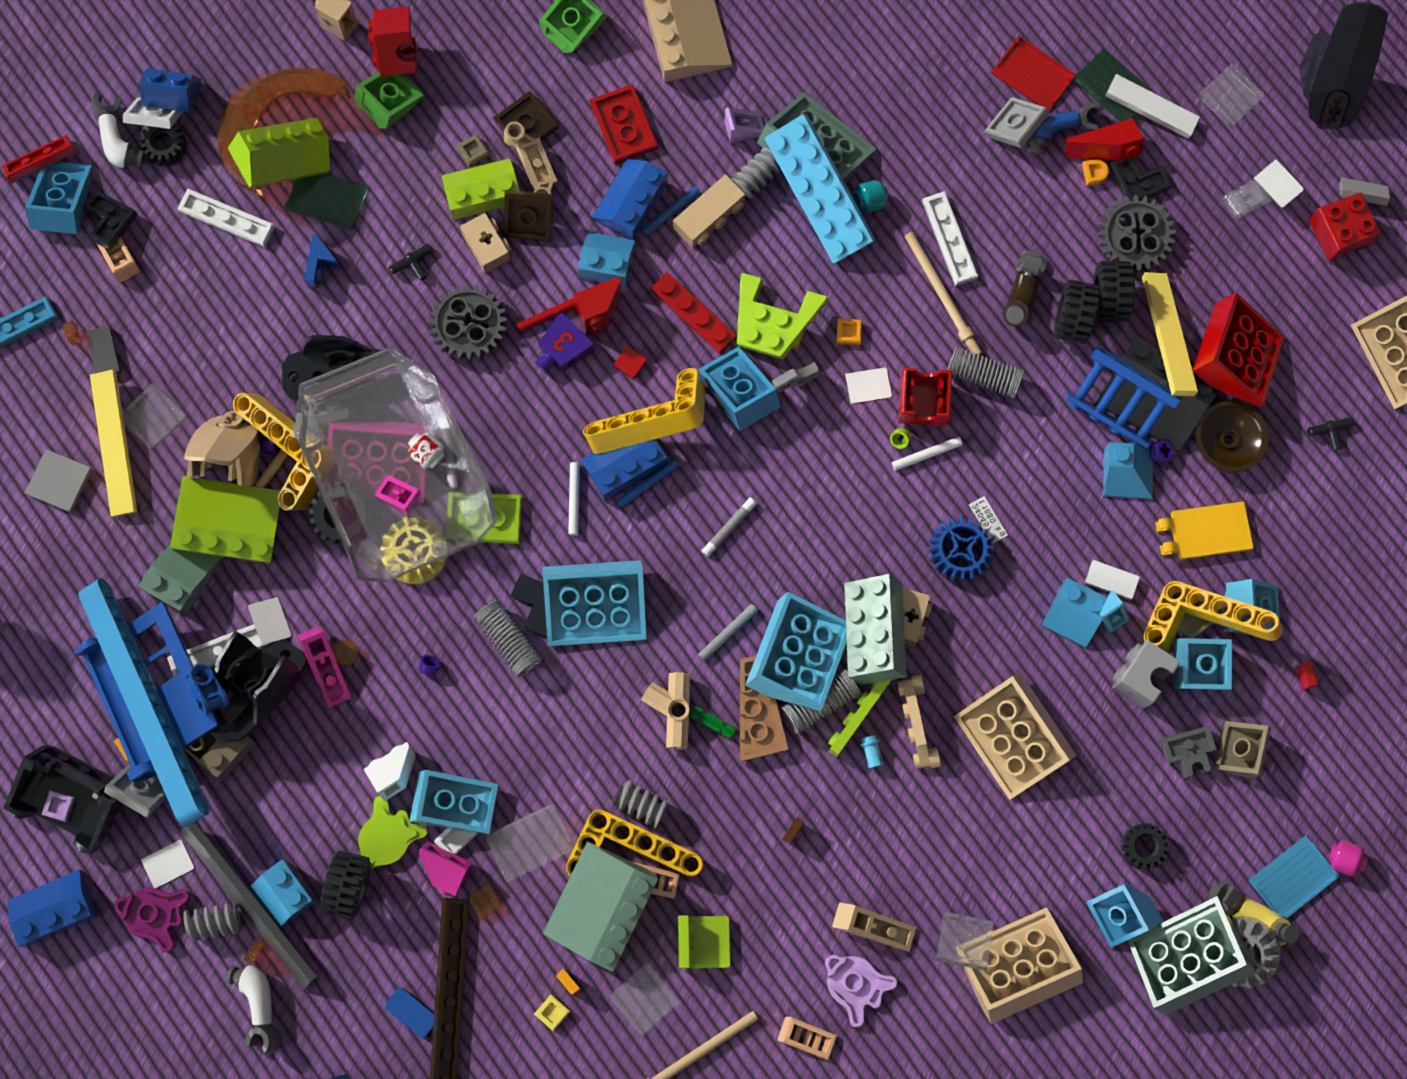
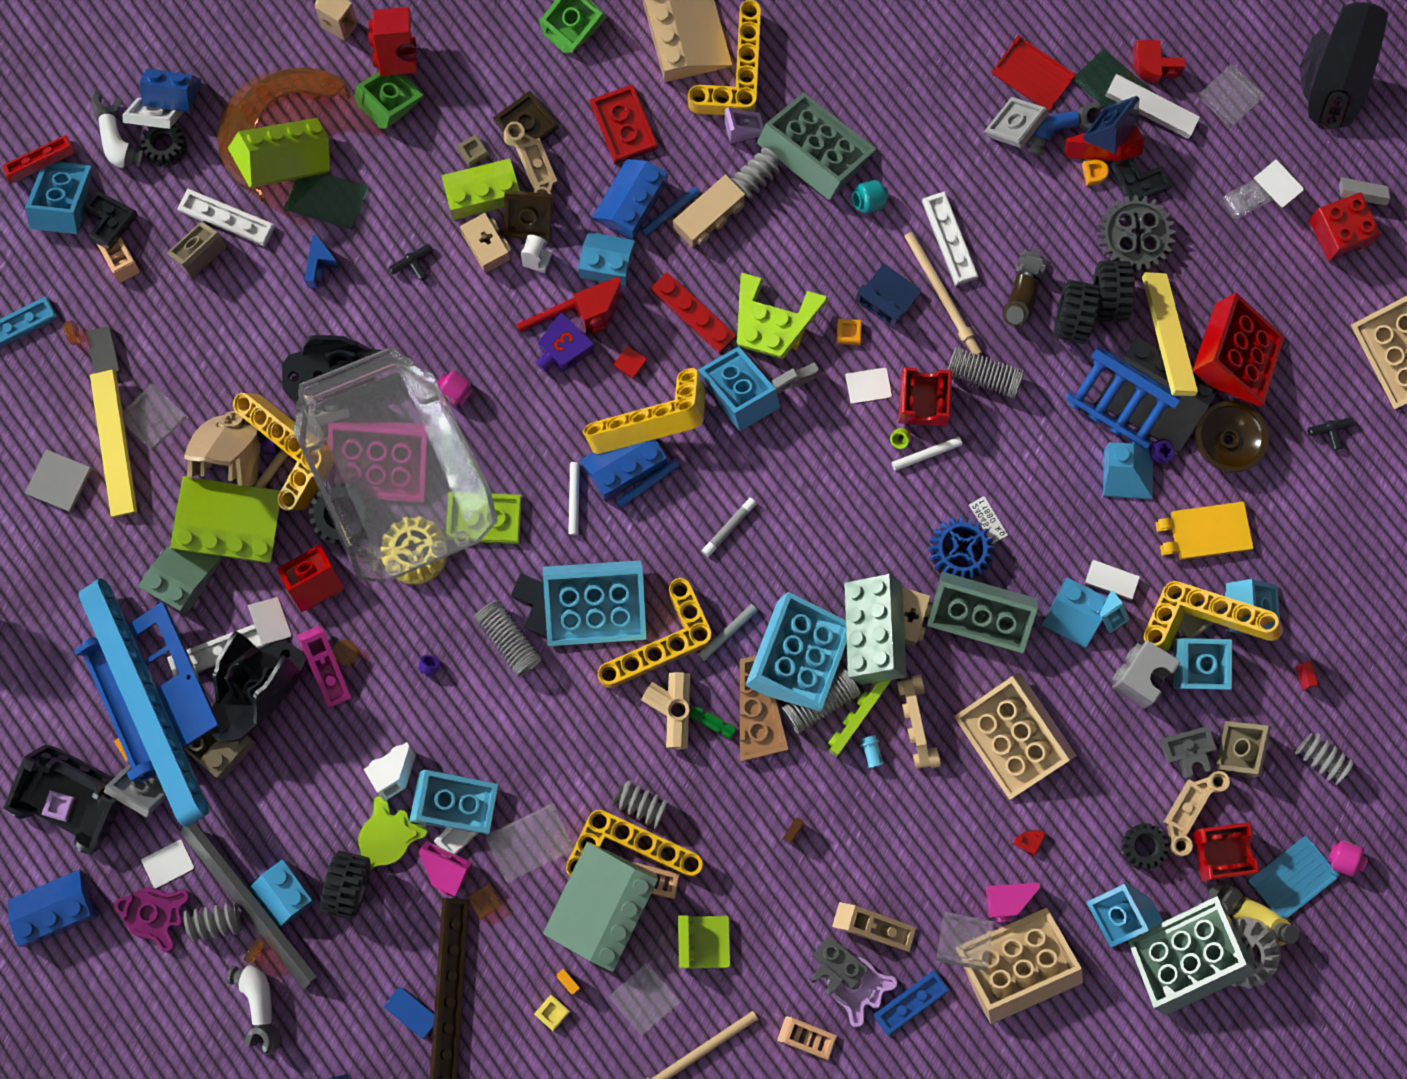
(197, 249): none -> dark tan slope
(208, 694): blue piece -> none
(310, 578): none -> red slope
(398, 494): dark pink slope -> none
(426, 450): white head -> none
(454, 388): none -> dark pink head
(462, 342): dark grey gear -> none
(535, 255): none -> white leg
(663, 645): none -> yellow beam
(745, 68): none -> yellow beam
(819, 188): medium azure plate -> none
(836, 966): none -> dark grey plate
(888, 295): none -> dark blue bracket
(911, 1002): none -> blue tile
(982, 612): none -> sand green brick
(1009, 900): none -> dark pink slope
(1030, 841): none -> red tile
(1114, 124): none -> dark blue slope
(1151, 66): none -> red brick
(1188, 807): none -> tan plate
(1225, 852): none -> red piece
(1325, 757): none -> light grey piece

